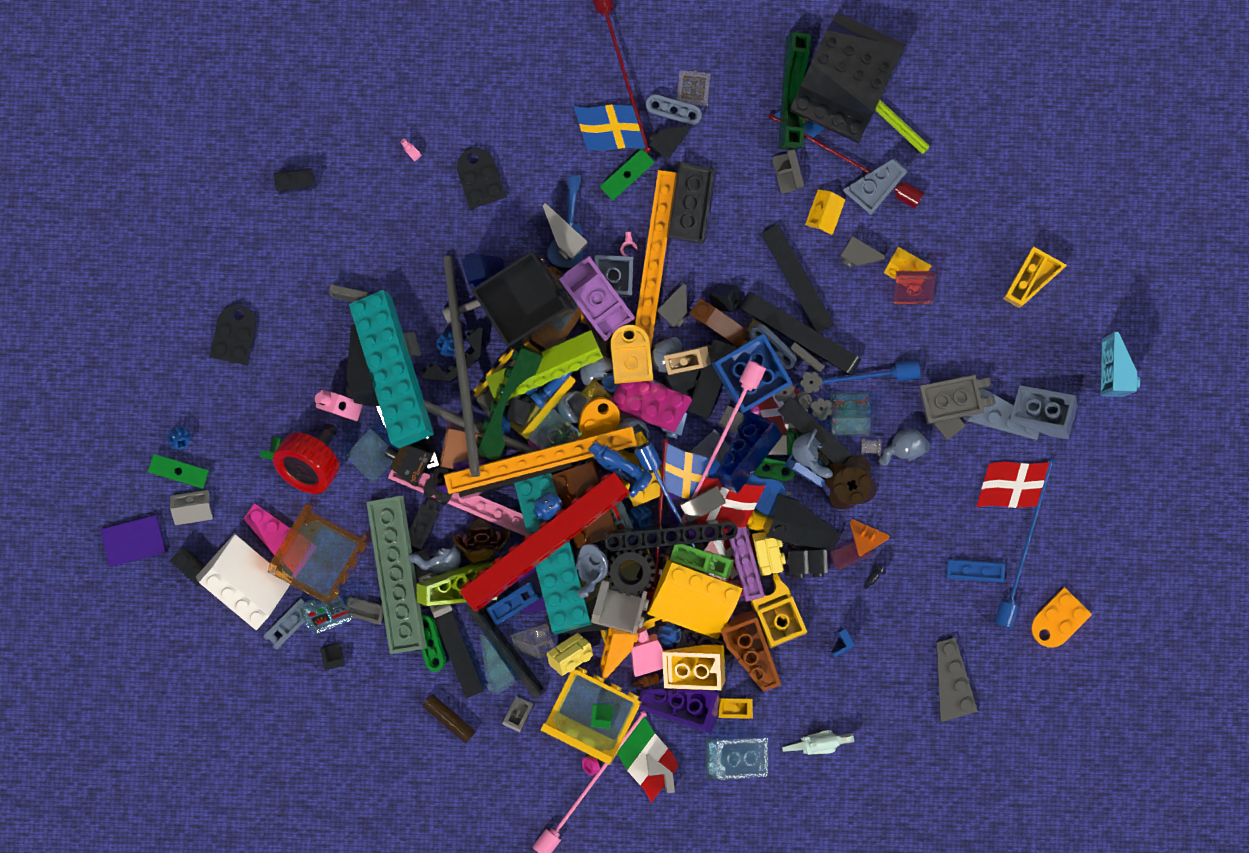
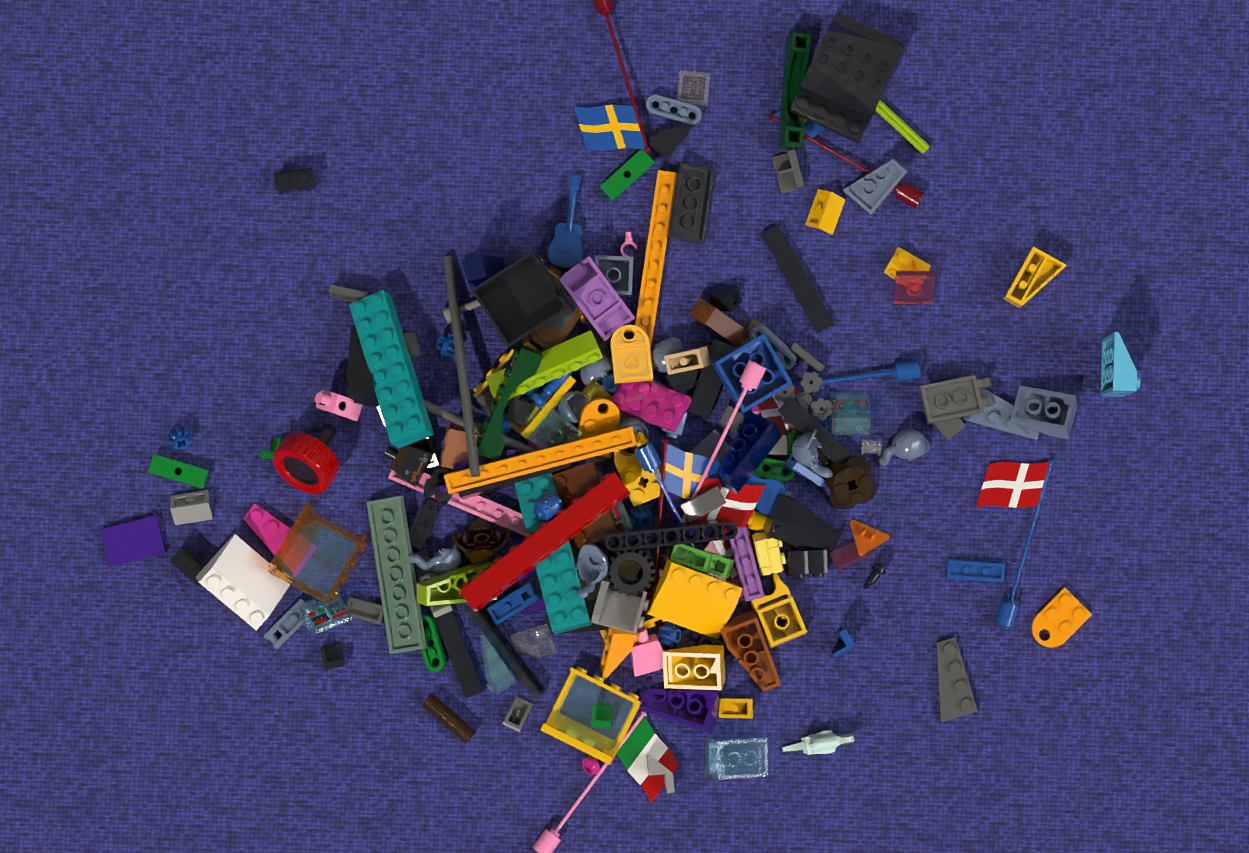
(234, 337): black plate -> none
(369, 455): clear light blue slope -> none
(411, 150): bright pink piece -> none
(475, 339): black slope -> none
(480, 180): black plate -> none
(567, 238): light grey slope -> none
(570, 654): light yellow brick -> none
(615, 463): blue piece -> none
(647, 680): reddish brown piece -> none
(675, 308): dark grey slope -> none
(800, 333): black beam -> none
(859, 254): dark grey slope -> none

